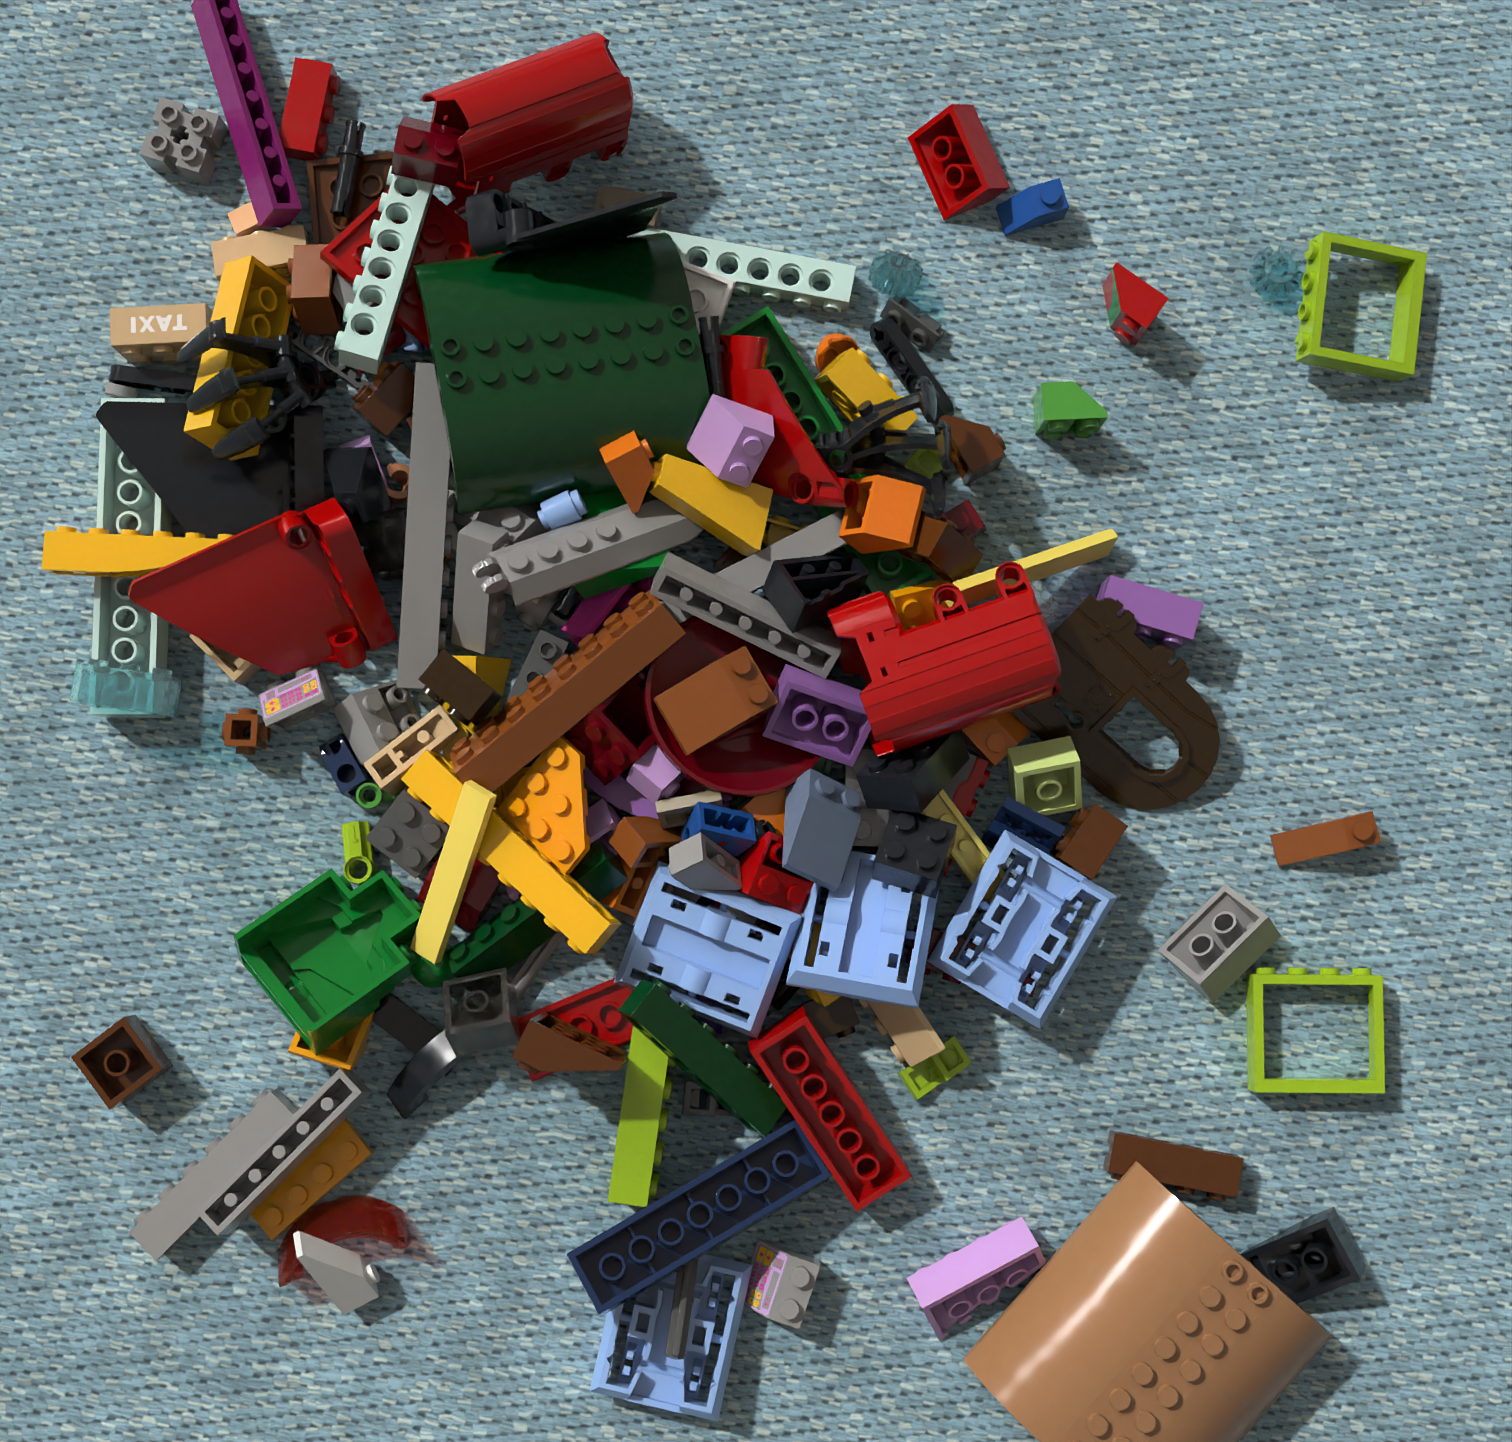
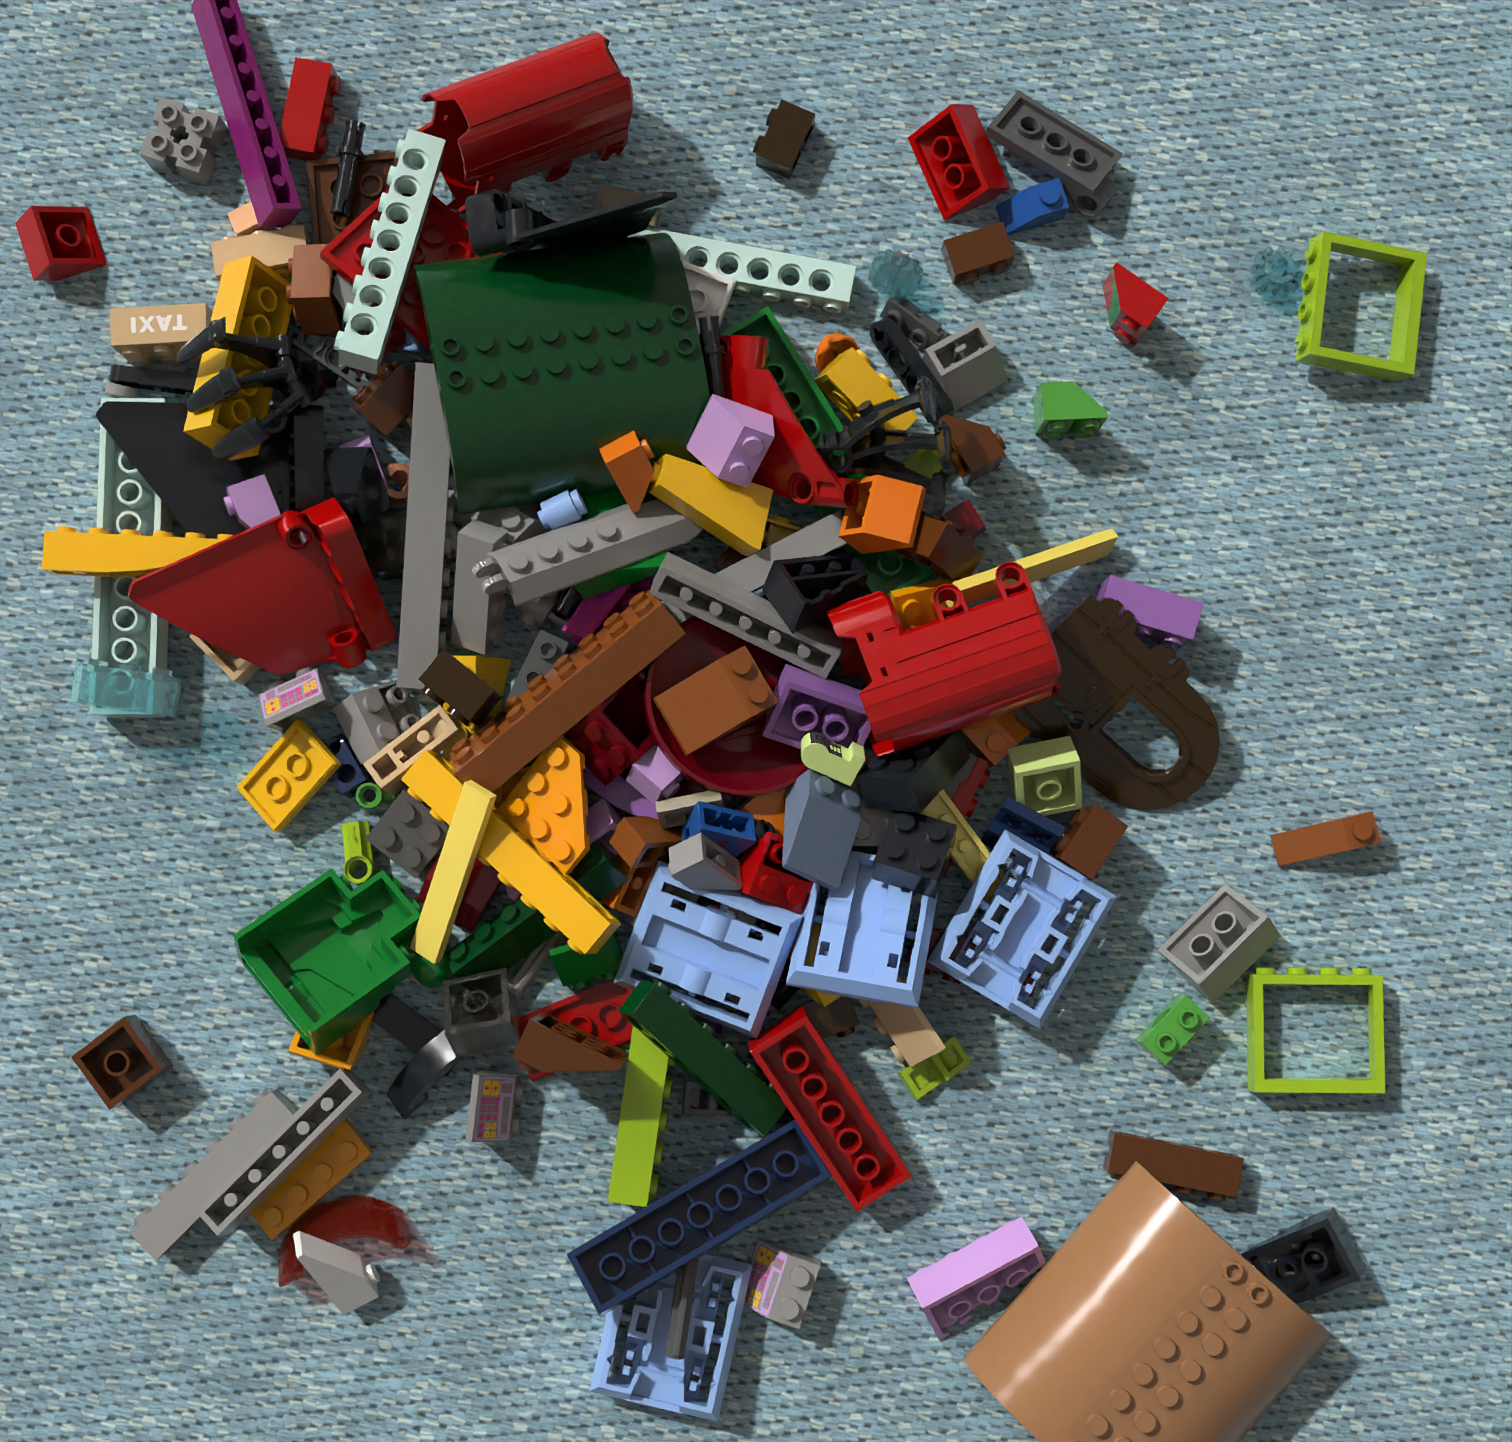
(59, 242): none -> red slope
(235, 727): dark orange brick -> none
(251, 502): none -> lavender slope
(288, 775): none -> yellow tile
(427, 152): dark red slope -> none
(494, 1106): none -> light grey slope
(579, 968): none -> green slope
(785, 138): none -> dark brown brick
(832, 758): none -> yellowish green leg
(966, 364): none -> light grey slope
(978, 254): none -> reddish brown brick
(1081, 182): none -> dark grey hinge
(1172, 1029): none -> bright green brick

